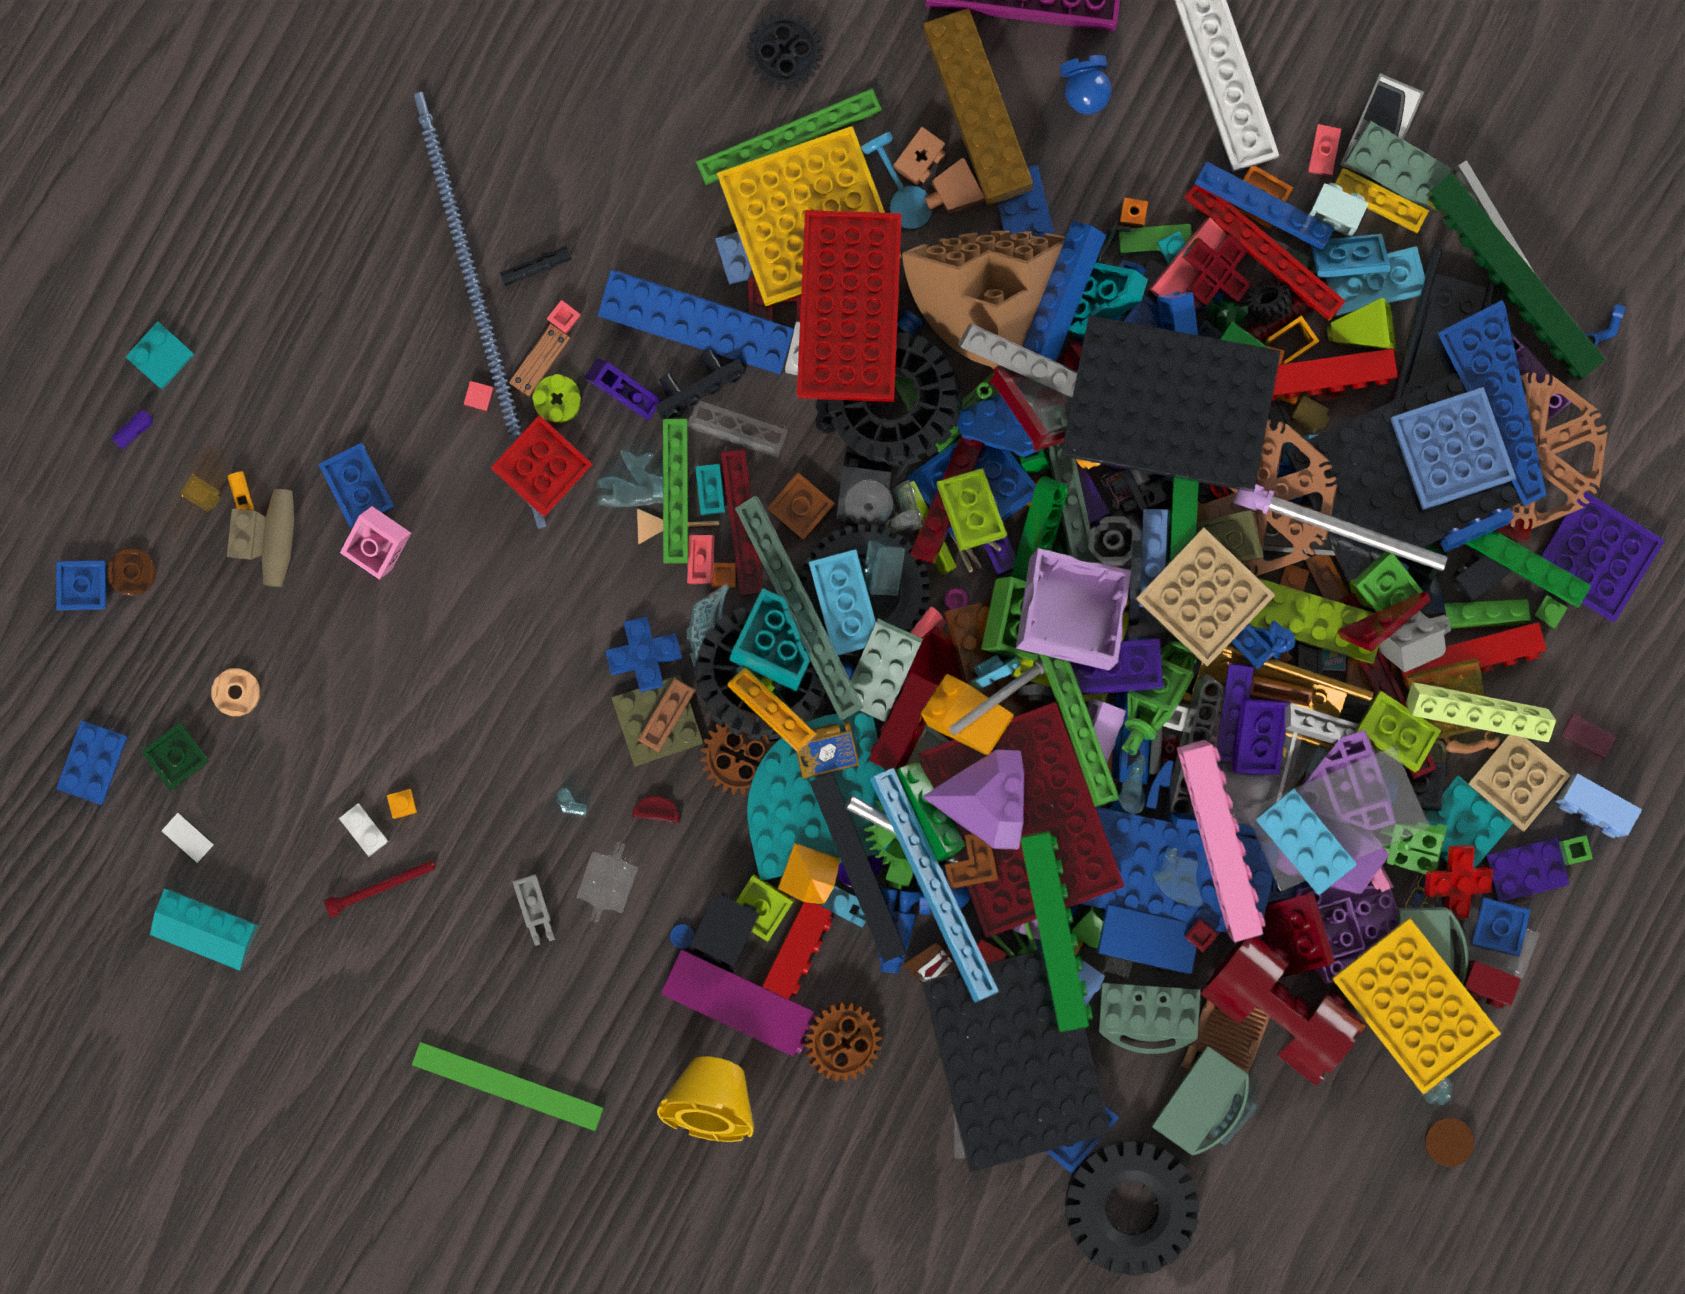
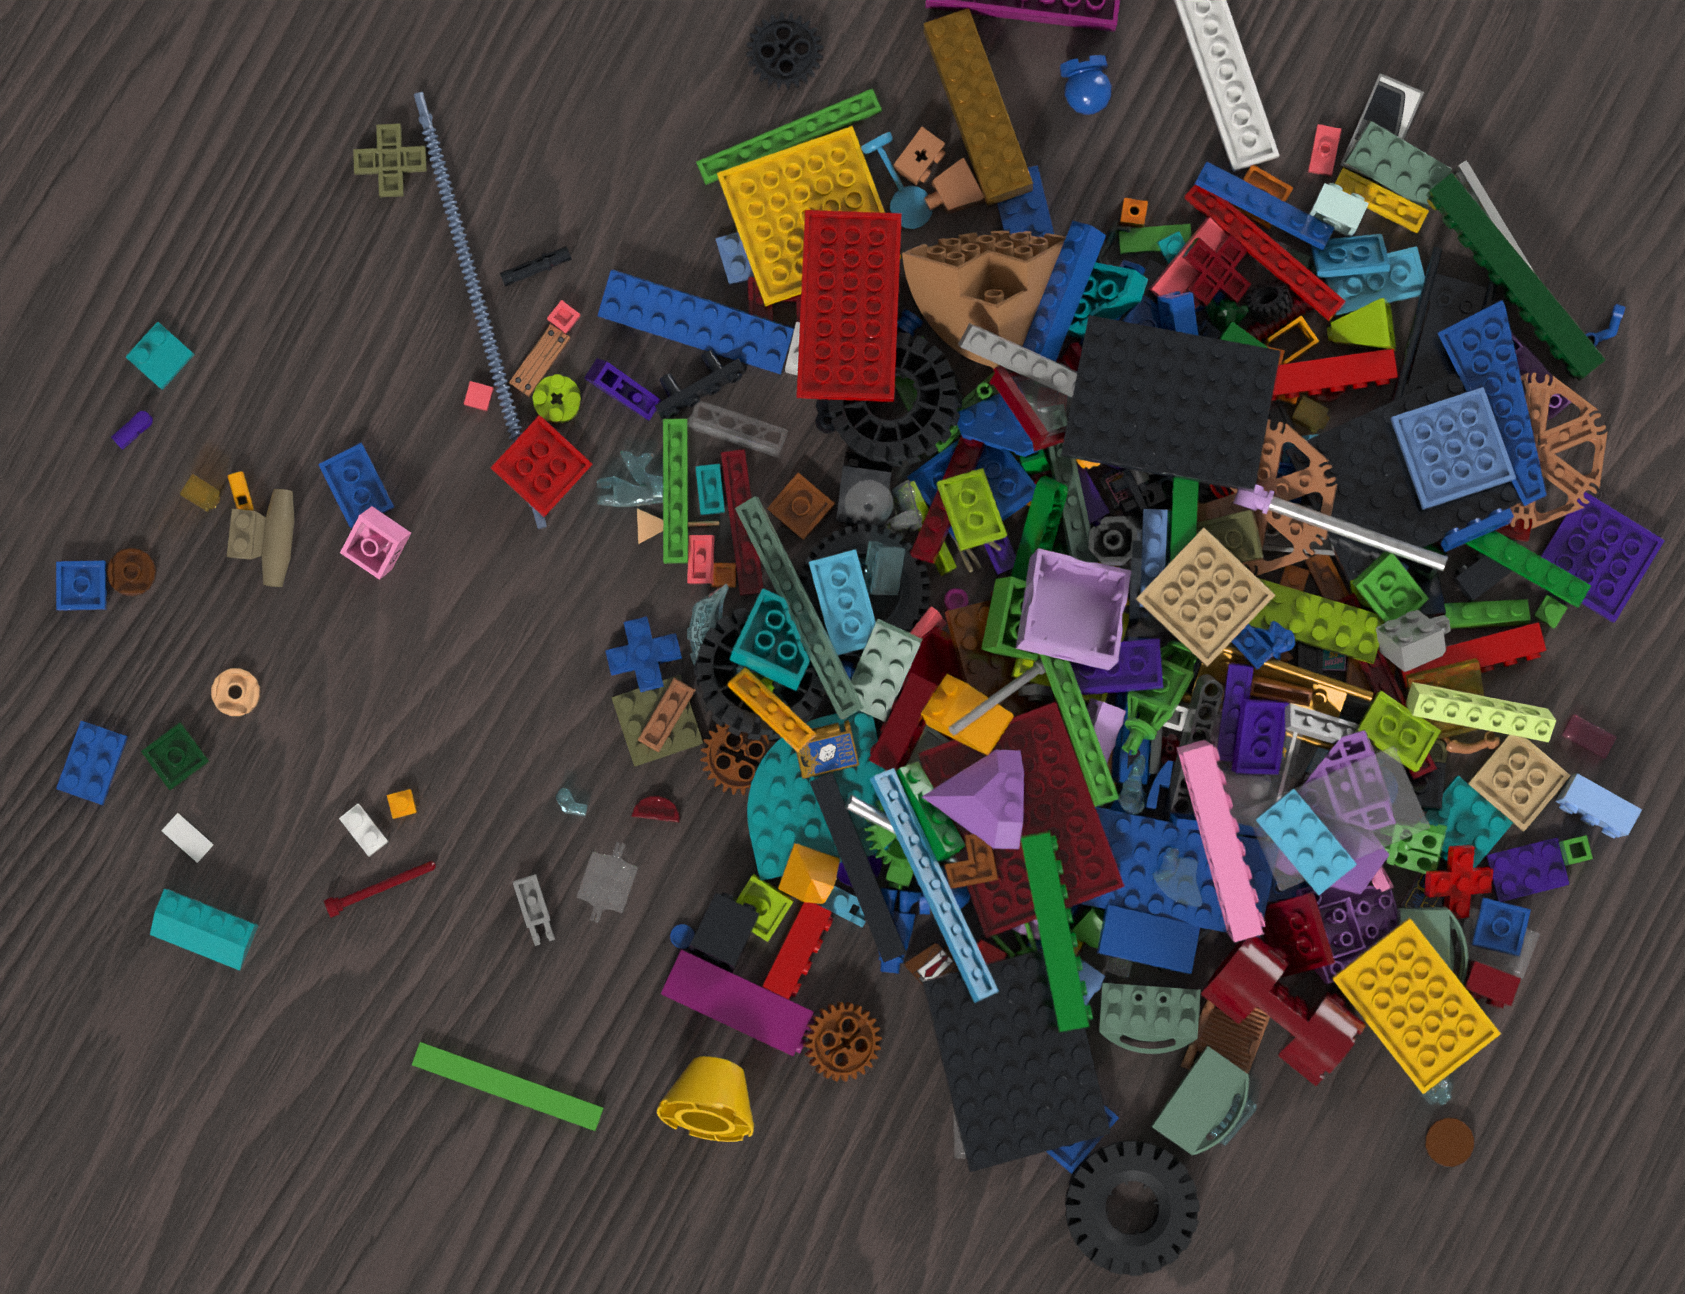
(390, 160): none -> olive plate
(993, 670): medium azure plate -> none
(1201, 934): dark red tile -> none
(1376, 628): dark red wing -> none

